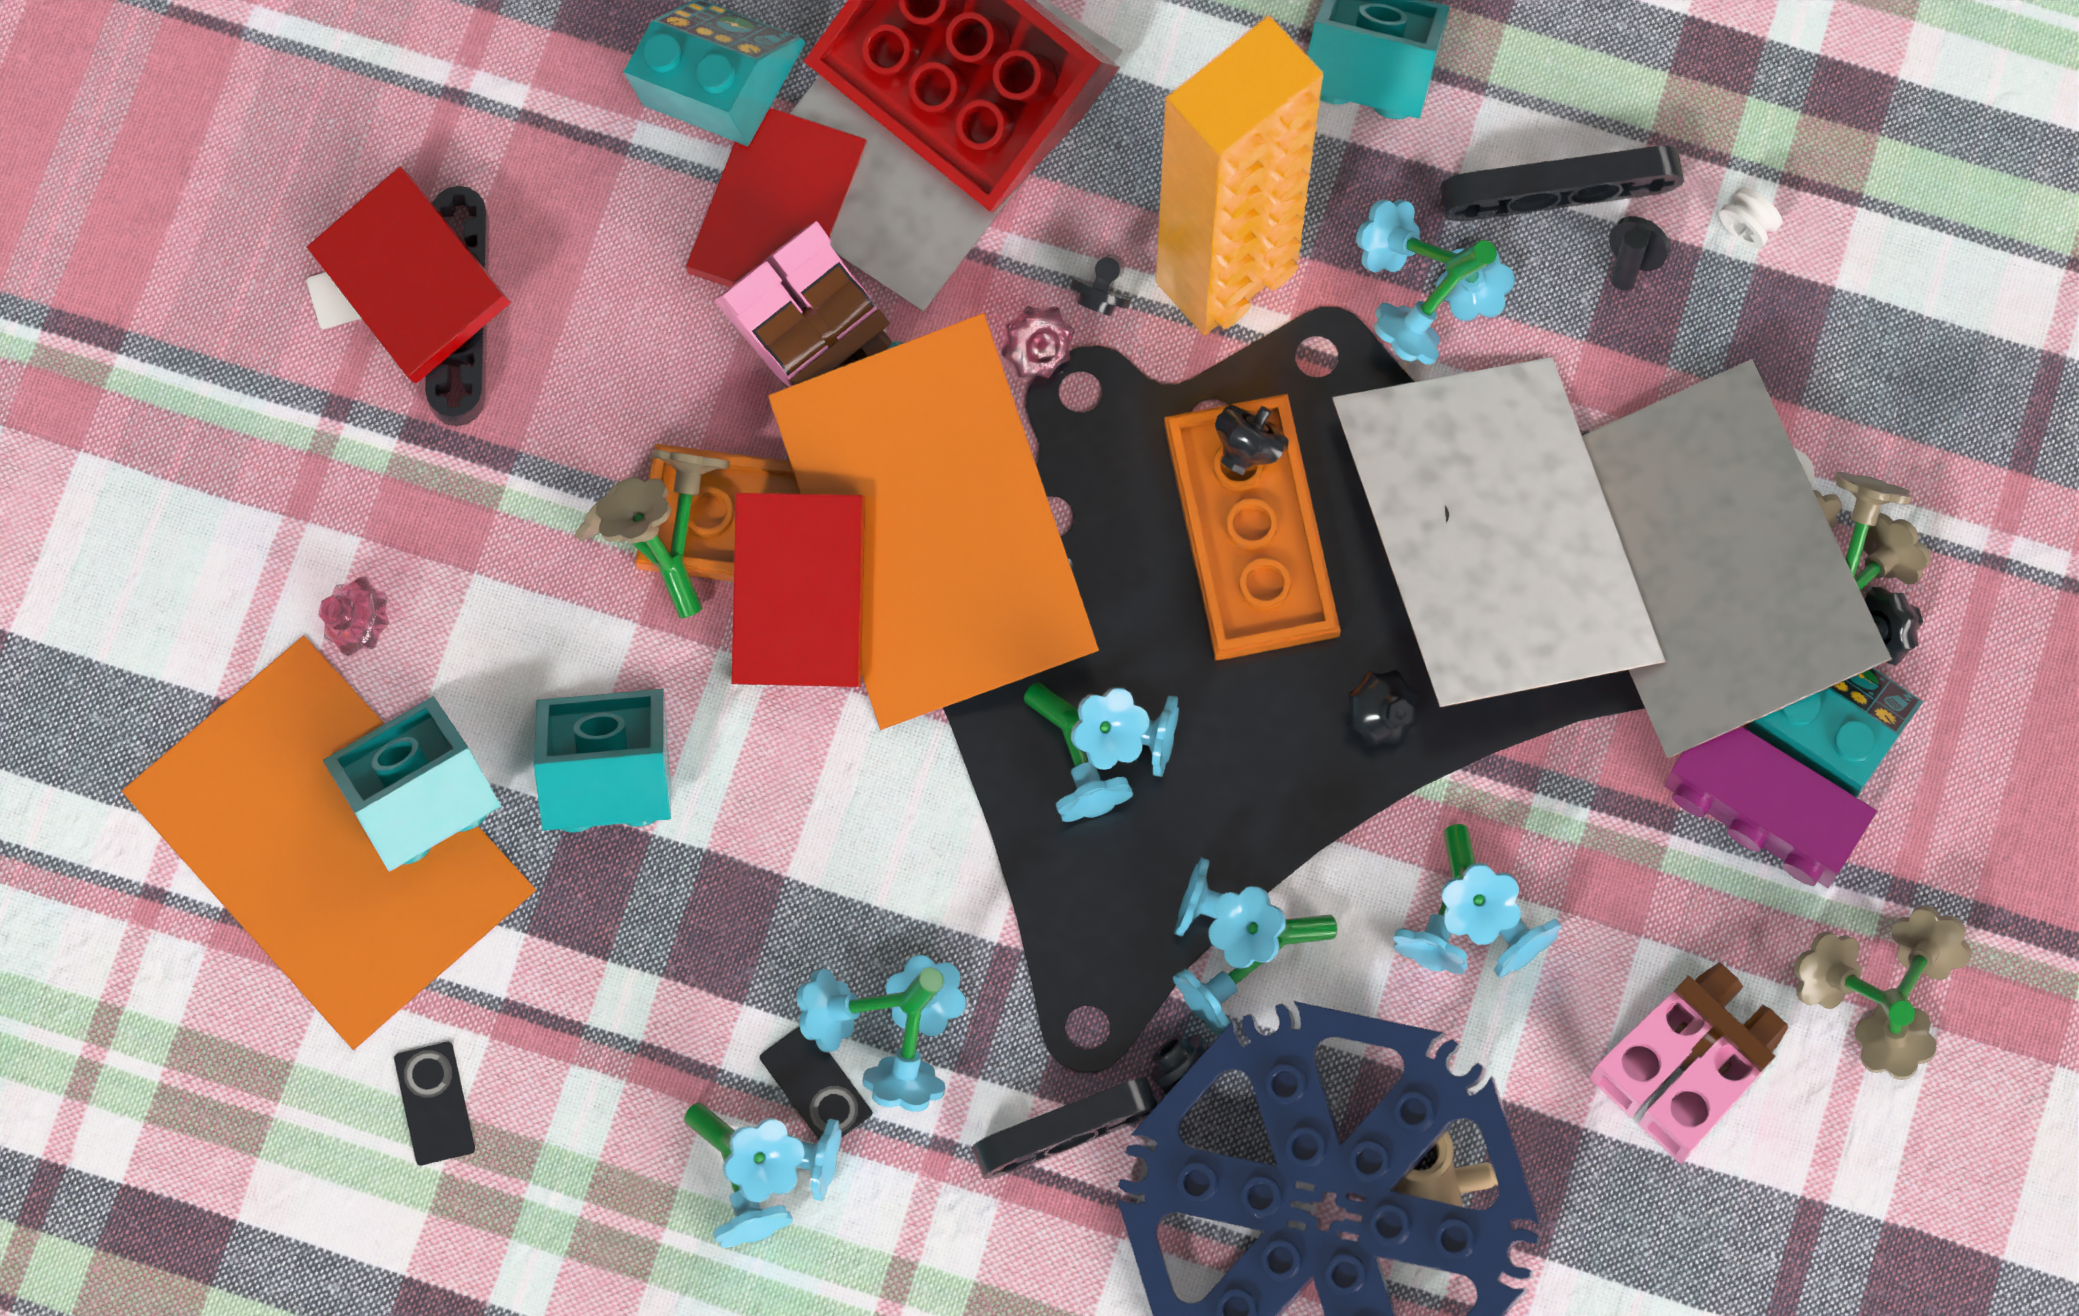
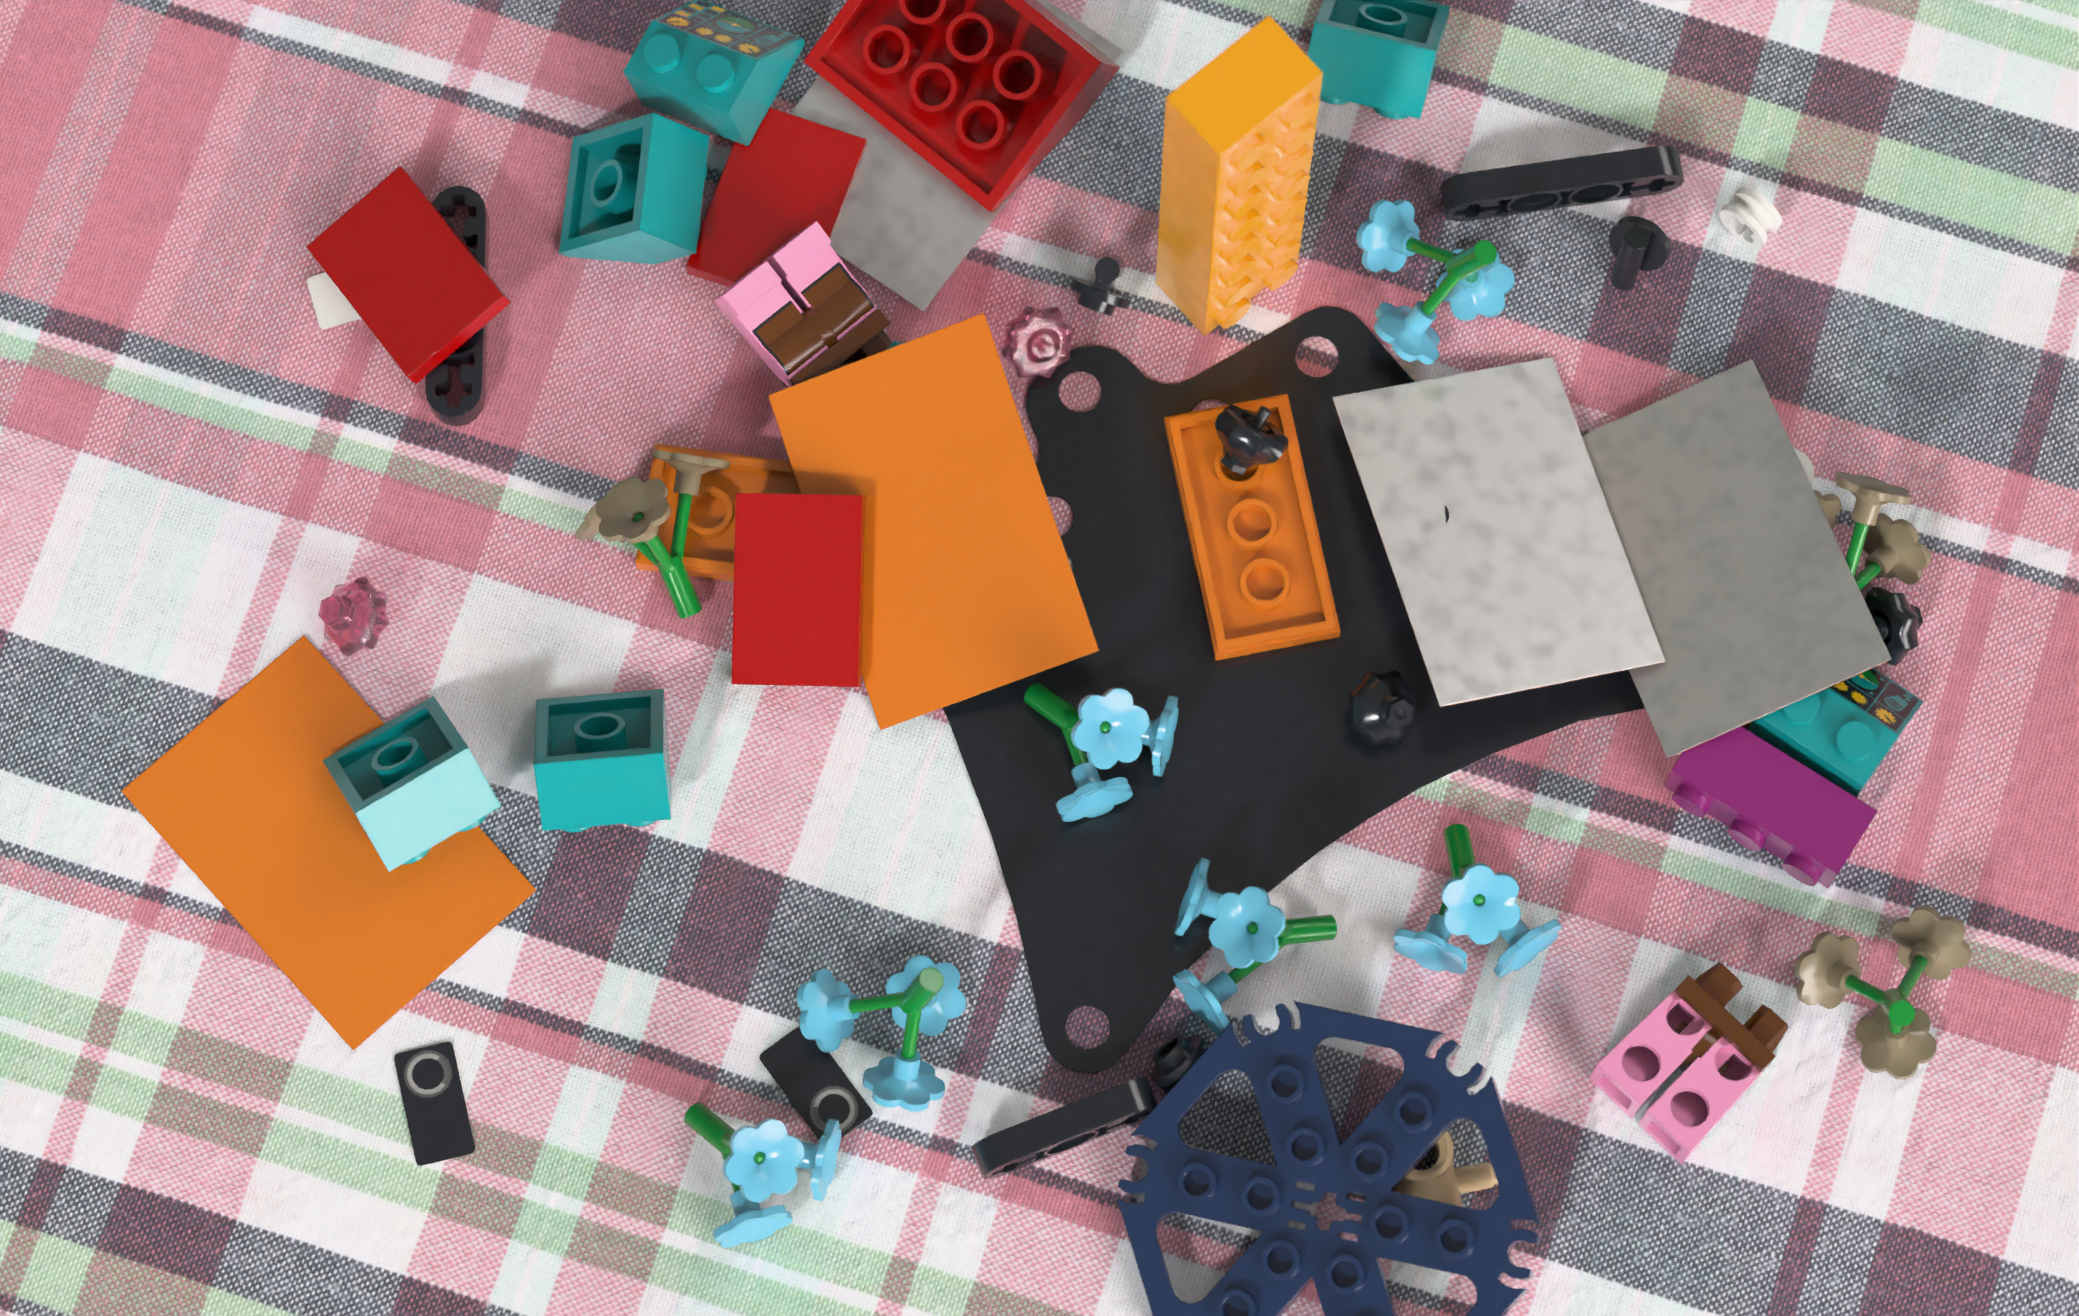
(635, 192): none -> teal slope

